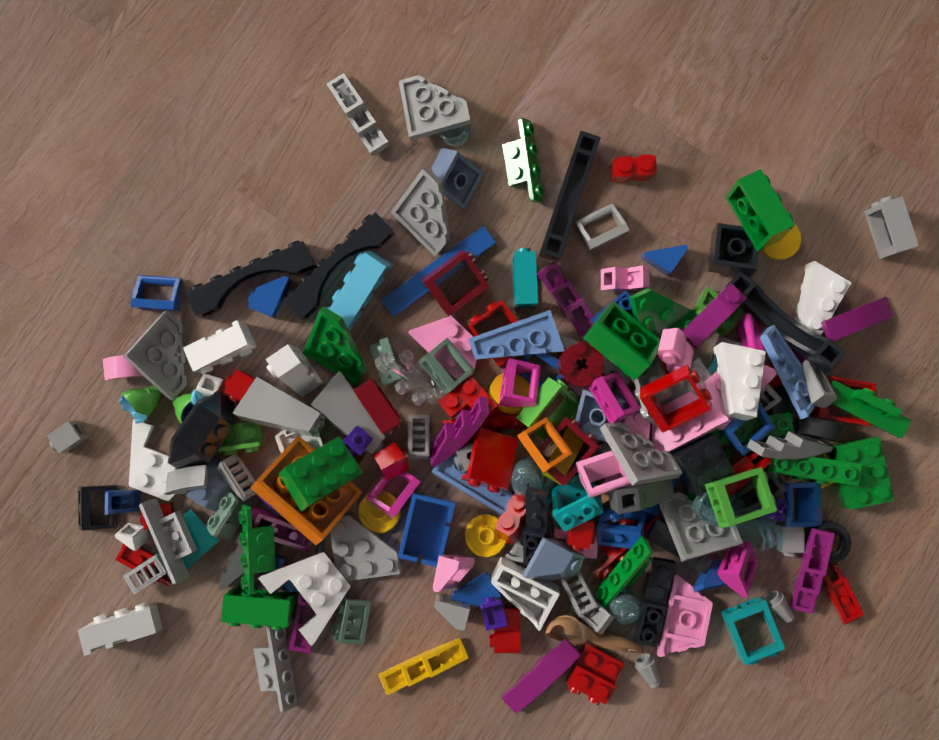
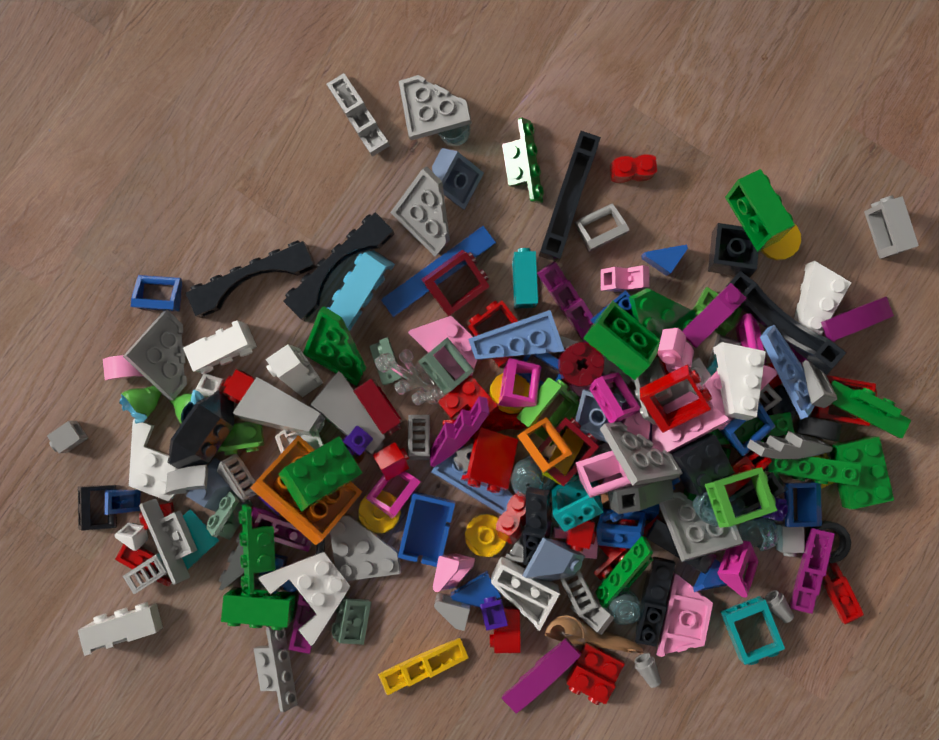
(270, 296): blue slope -> none

